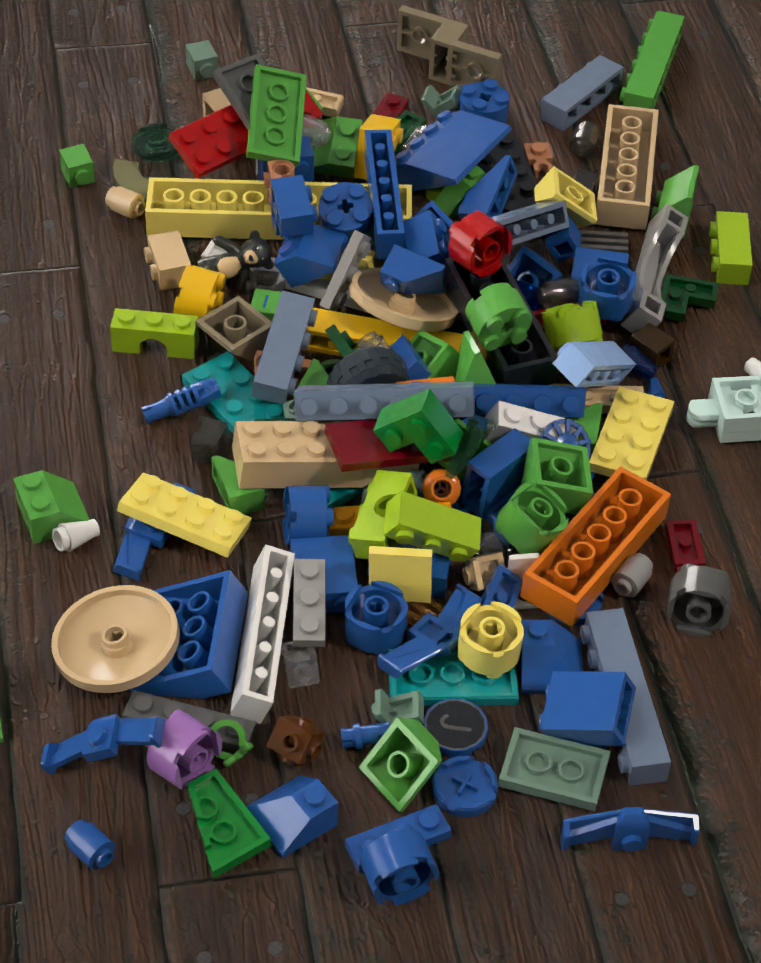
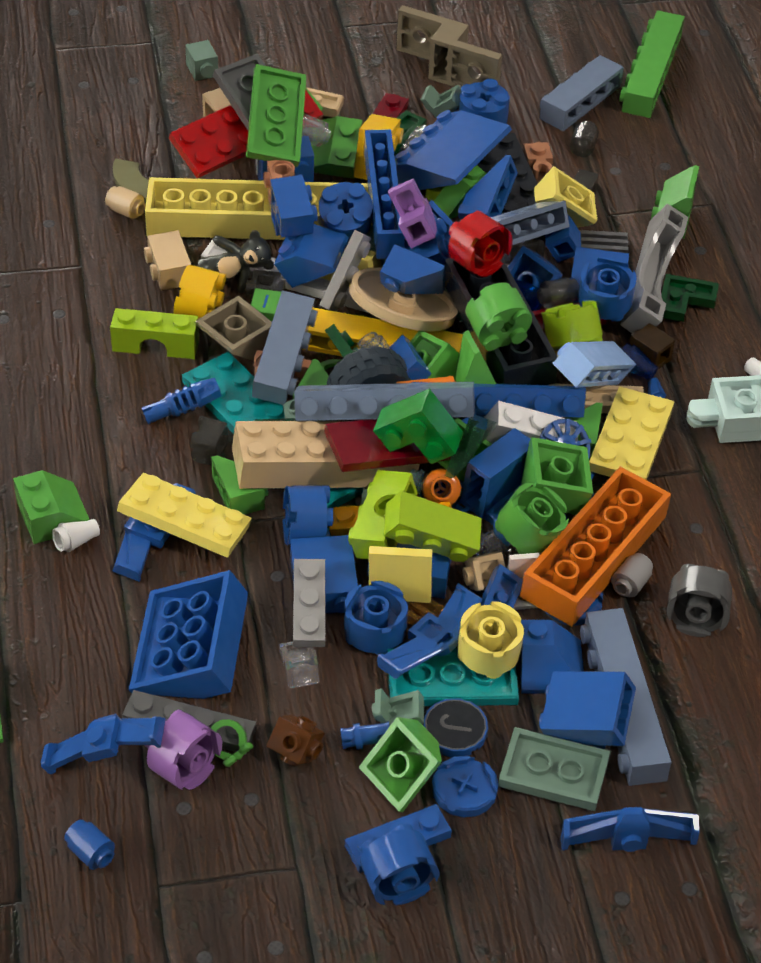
(77, 165): bright green brick -> none
(115, 639): tan dish -> none
(153, 143): clear green tile -> none
(225, 823): green wing -> none
(262, 634): white brick -> none
(296, 813): blue slope -> none
(415, 213): none -> medium lavender brick
(627, 167): tan brick -> none
(684, 543): dark red hinge -> none
(731, 248): lime brick -> none

